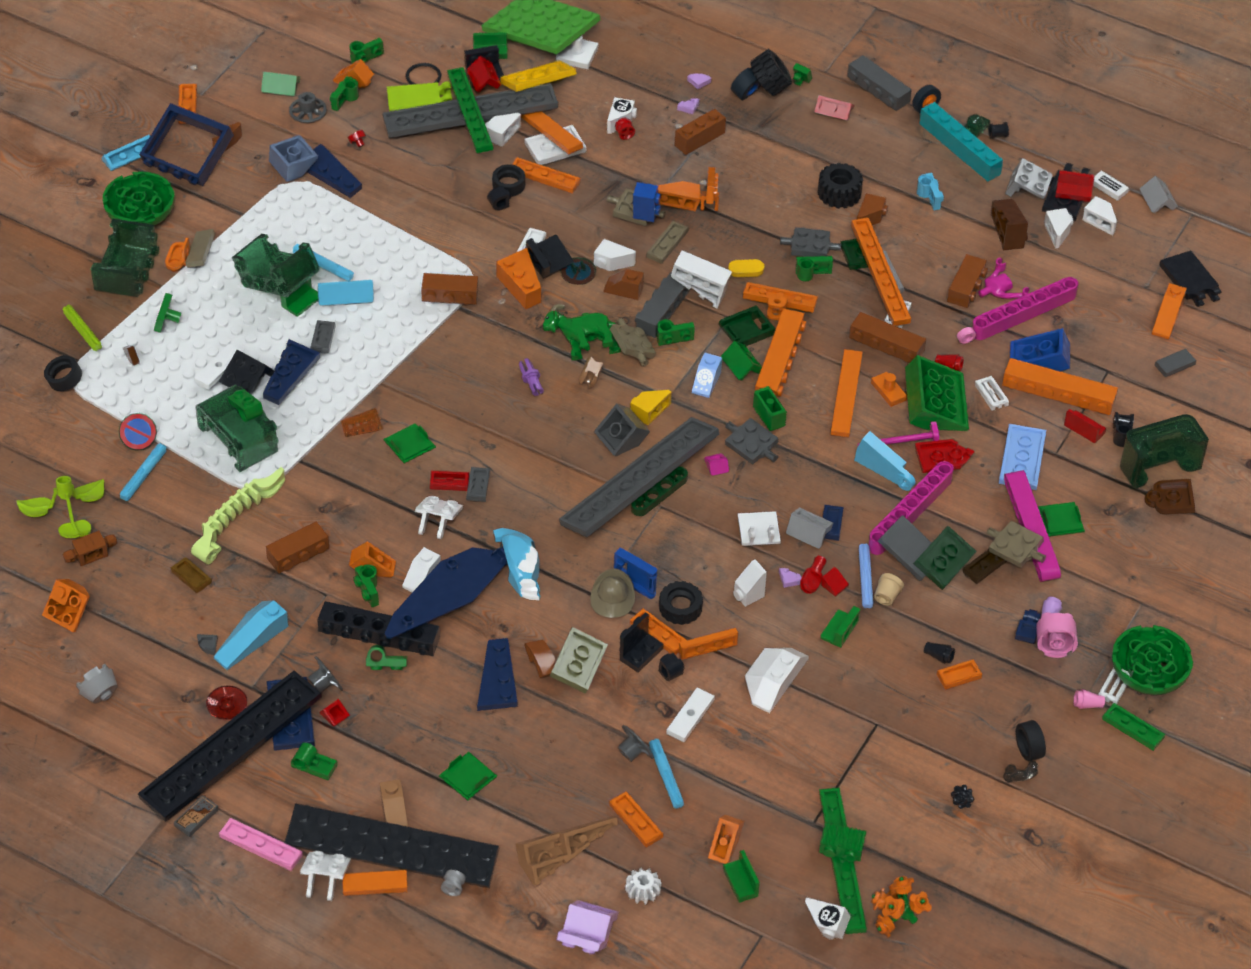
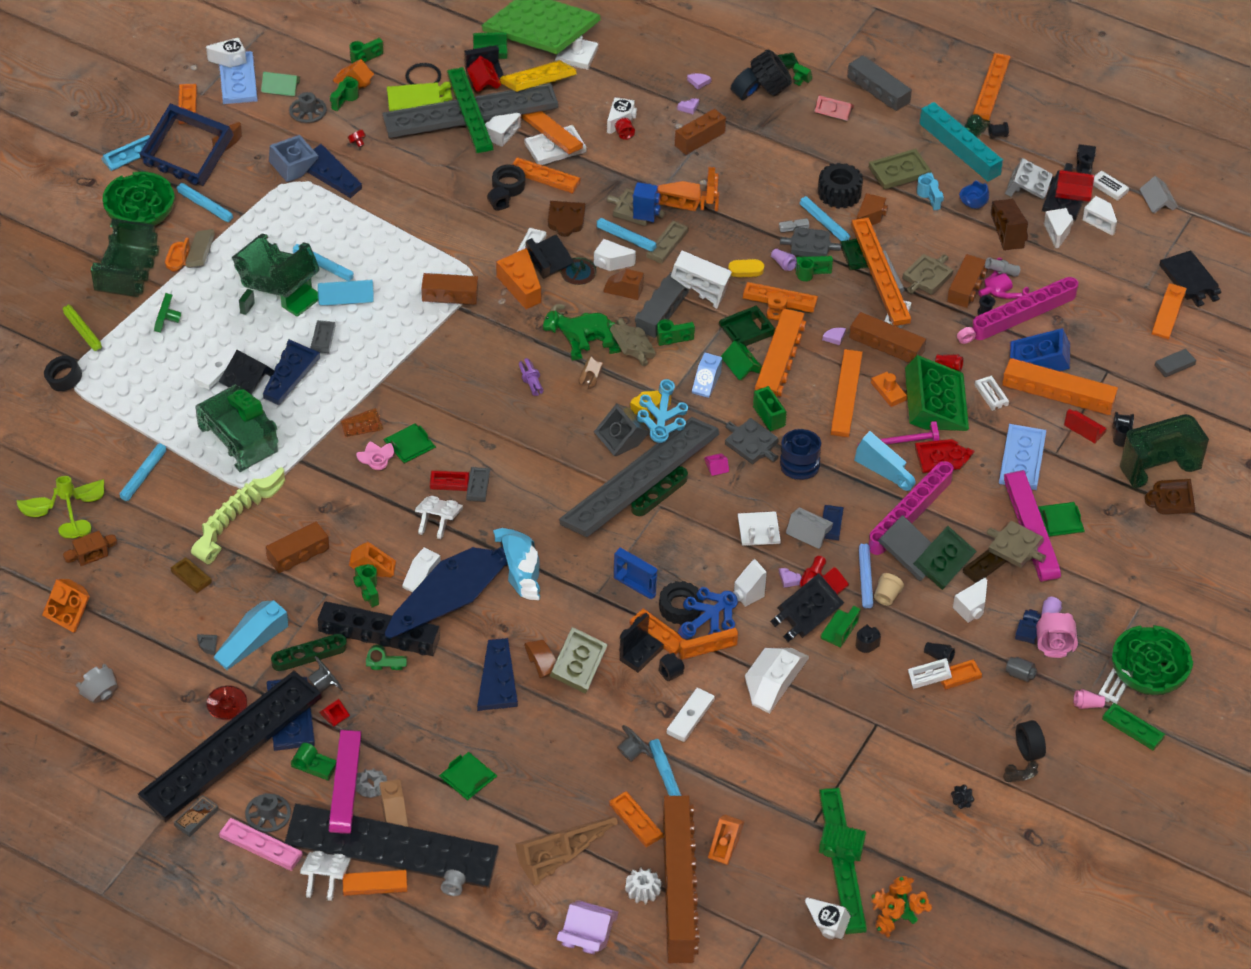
(131, 354): reddish brown tile -> none
(137, 431): piece -> none
(205, 202): none -> medium azure axle
(227, 53): none -> white slope
(239, 82): none -> light blue tile
(246, 301): none -> dark green tile
(267, 809): none -> dark grey wheel
(307, 649): none -> dark green beam
(345, 782): none -> dark pink beam
(363, 786): none -> light grey gear
(375, 456): none -> bright pink plate
(566, 217): none -> reddish brown plate
(612, 594): dark tan hat -> none
(626, 234): none -> medium azure axle
(662, 414): none -> medium azure plant
(680, 879): none -> dark orange brick
(711, 612): none -> blue plant
(742, 878): green panel -> none
(784, 259): none -> lavender cone
(787, 226): none -> light grey piece
(788, 59): none -> dark green tile
(800, 454): none -> dark blue wheel
(808, 607): none -> black tile
(824, 219): none -> medium azure axle
(834, 335): none -> lavender tile
(867, 639): none -> black plate
(899, 168): none -> olive plate
(926, 96): black wheel -> none
(927, 274): none -> dark tan plate
(931, 676): none -> white tile
(971, 601): none -> white slope
(975, 195): none -> blue hair
(986, 304): none -> black bush
(992, 85): none -> orange tile
(1002, 267): none -> light grey pin
(1021, 669): none -> dark grey brick
(1085, 157): none -> black piece

